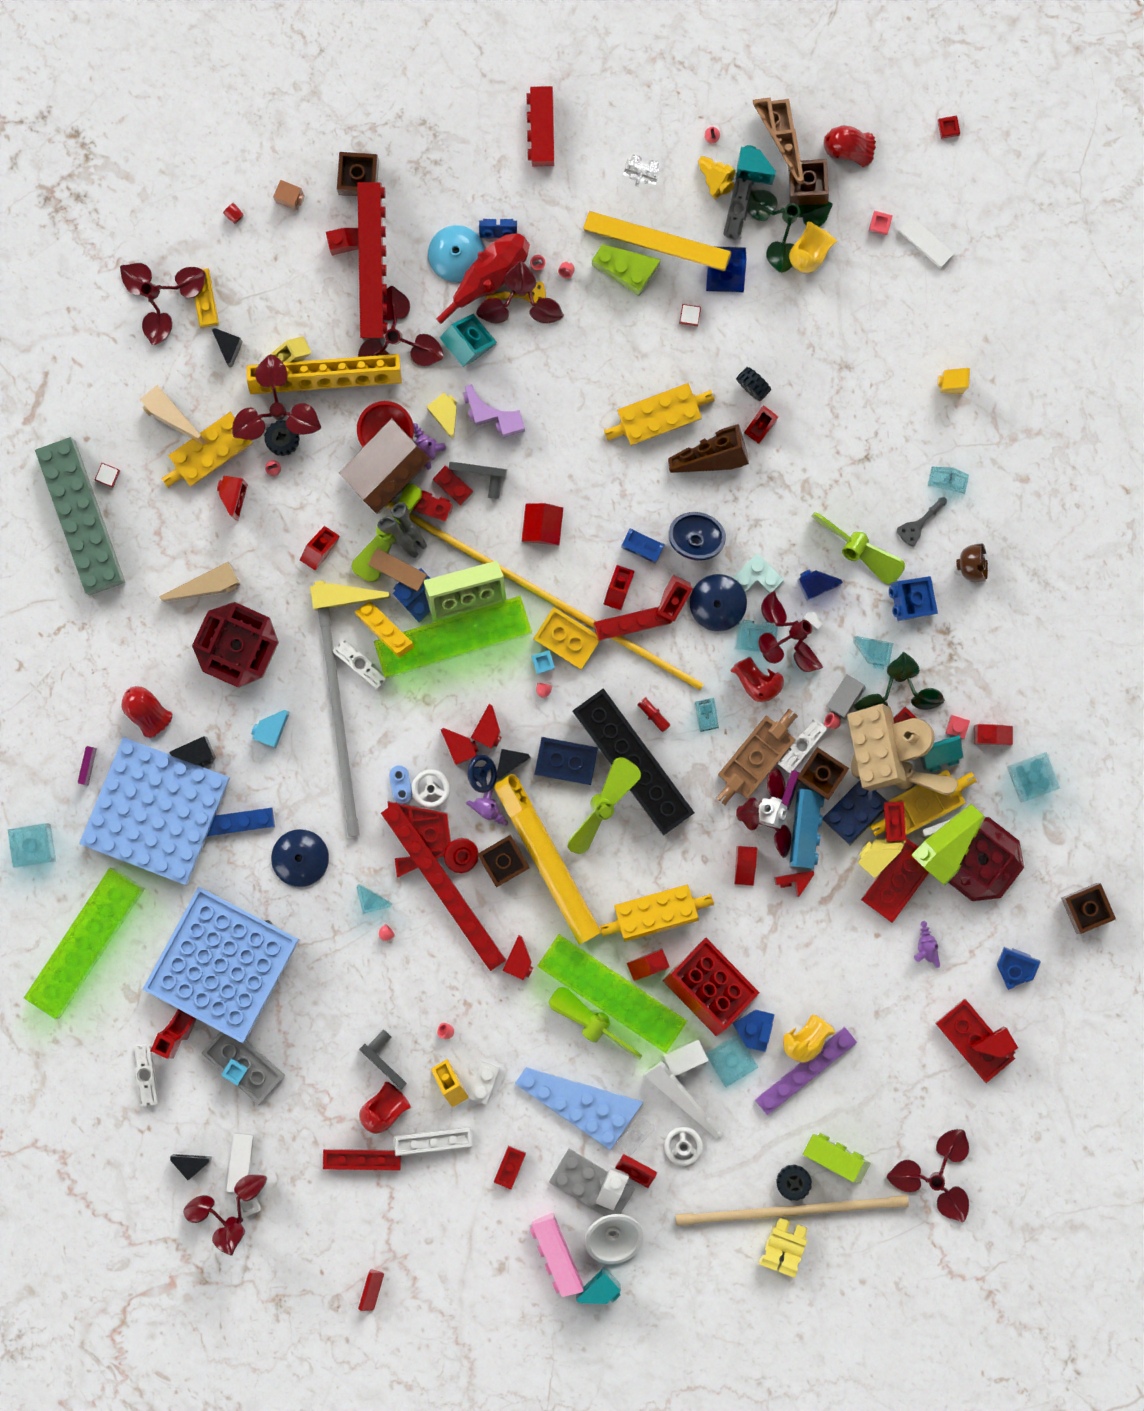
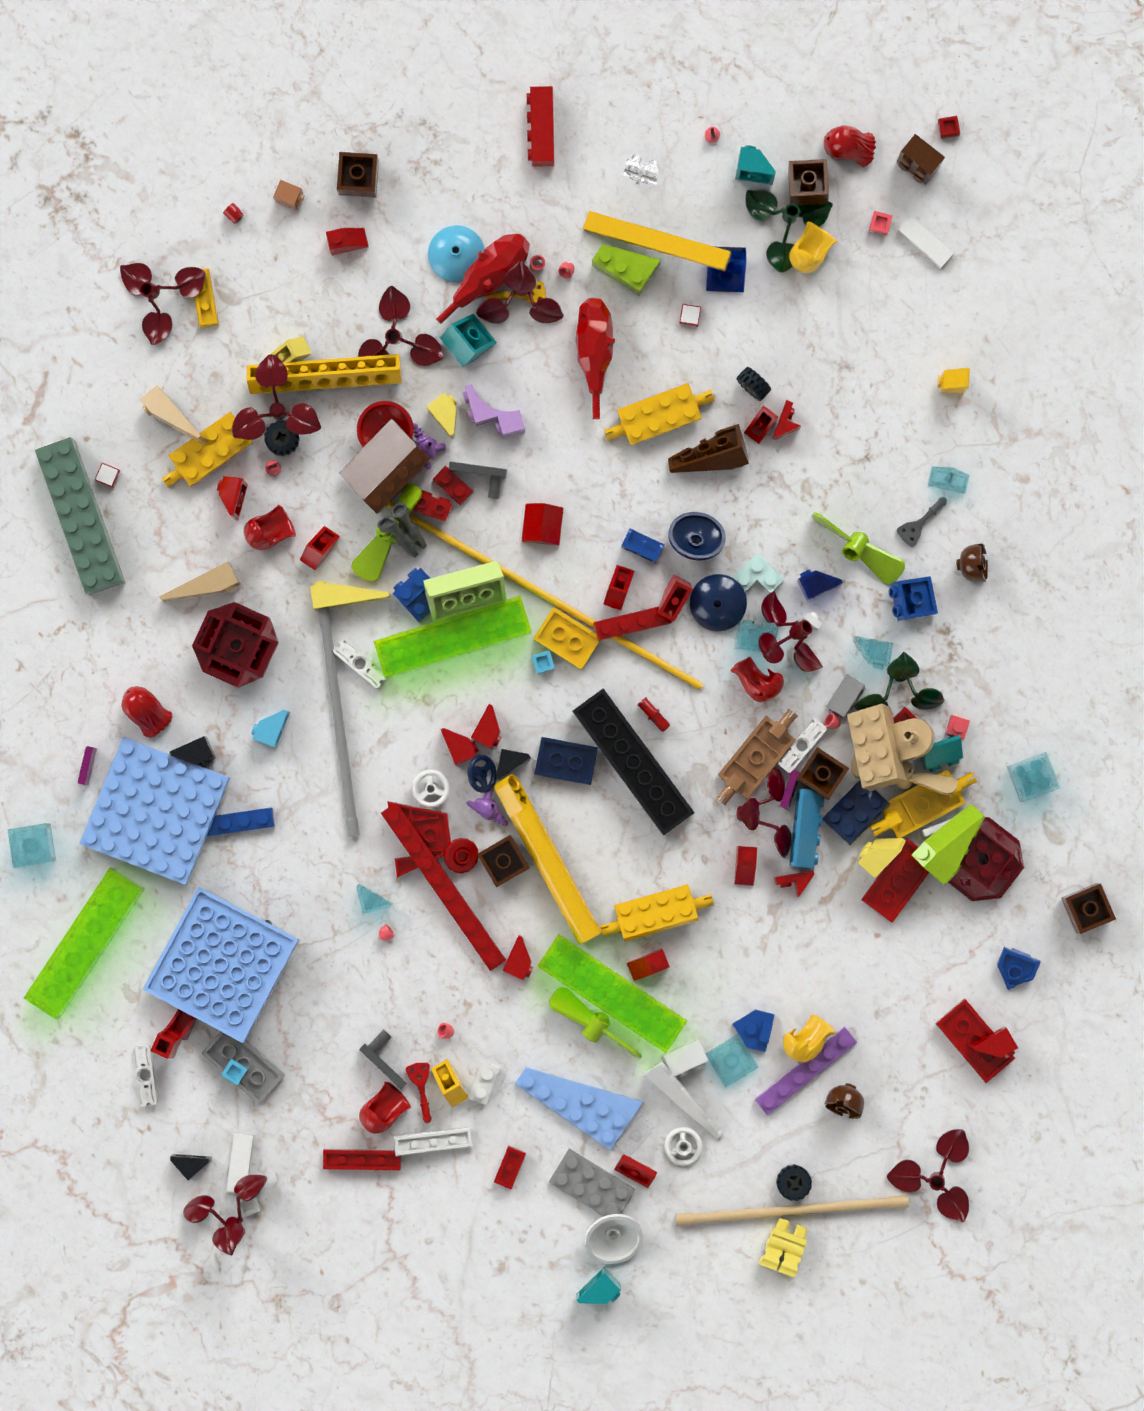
(228, 344): black slope -> none
(269, 529): none -> red piece
(314, 858): dark blue dish -> none
(371, 259): red brick -> none
(371, 1290): red slope -> none
(384, 629): yellow plate -> none
(397, 570): medium nougat tile -> none
(400, 784): light blue plate -> none
(420, 1083): none -> red piece
(489, 229): blue hinge -> none
(543, 690): coral hinge -> none
(557, 1255): bright pink slope -> none
(594, 347): none -> red piece
(612, 1188): white slope -> none
(619, 781): lime piece -> none
(706, 714): clear light blue slope -> none
(711, 987): red slope -> none
(718, 176): yellow rock -> none
(740, 196): dark grey piece -> none
(772, 812): white brick -> none
(779, 123): medium nougat wedge -> none
(784, 426): none -> red slope
(836, 1158): lime wedge -> none
(845, 1100): none -> reddish brown cylinder
(894, 821): red plate -> none
(920, 159): none -> reddish brown brick
(927, 946): medium lavender piece -> none
(993, 734): red slope -> none

